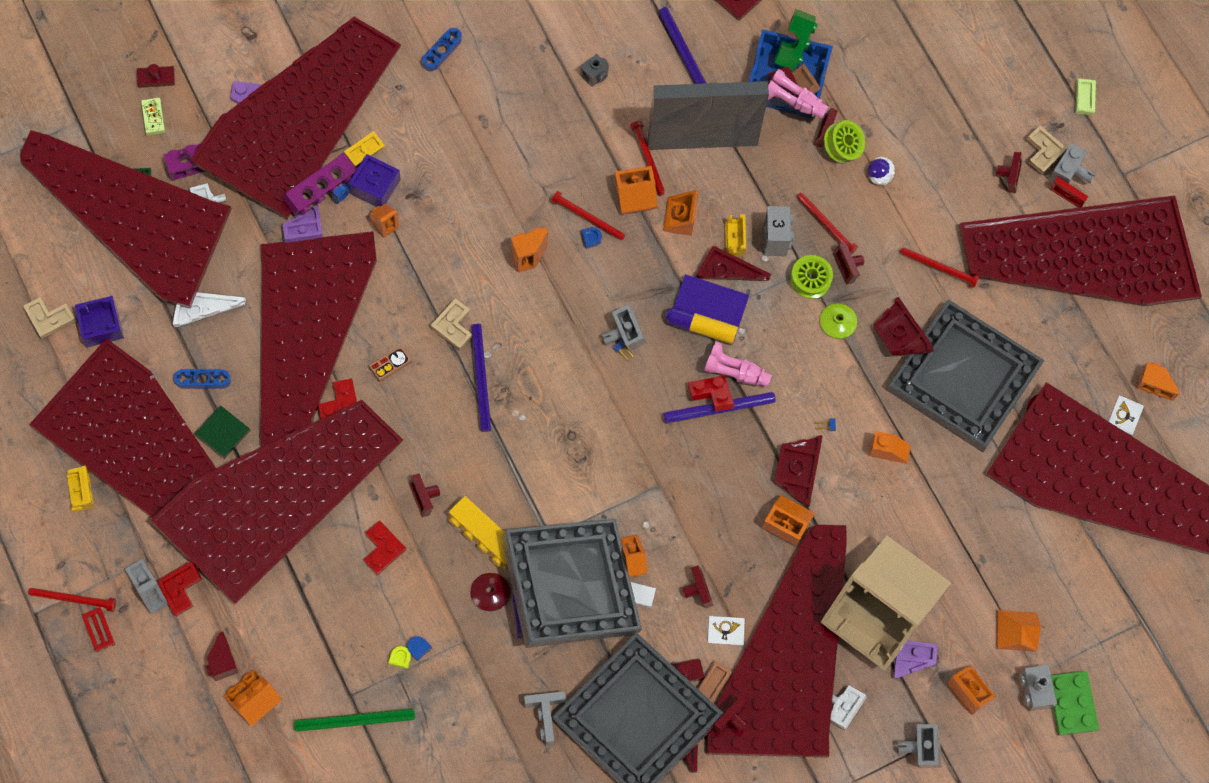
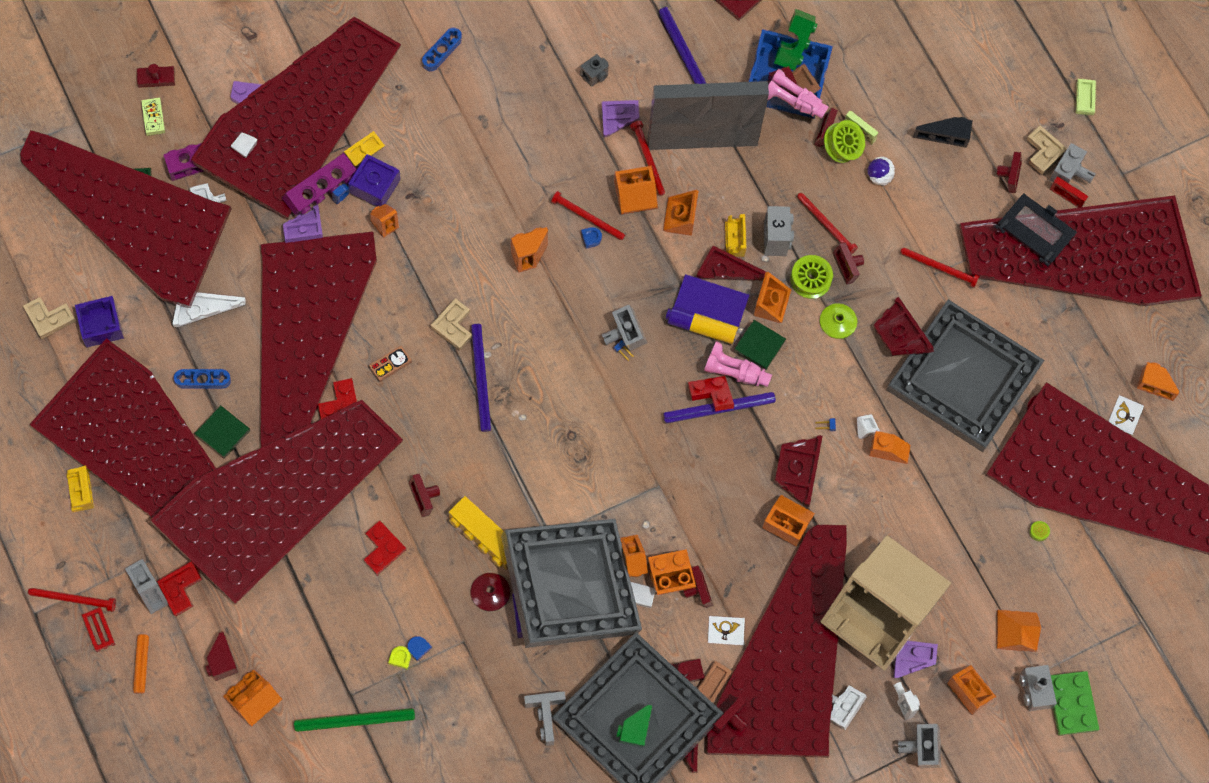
(141, 663): none -> orange axle
(244, 144): none -> white slope
(618, 115): none -> medium lavender wing
(635, 728): none -> green slope
(671, 572): none -> orange slope
(760, 344): none -> dark green tile
(772, 299): none -> orange slope
(866, 426): none -> white slope
(869, 132): none -> yellowish green tile
(907, 701): none -> white plate
(949, 131): none -> black slope
(1036, 228): none -> black piece
(1039, 531): none -> lime tile

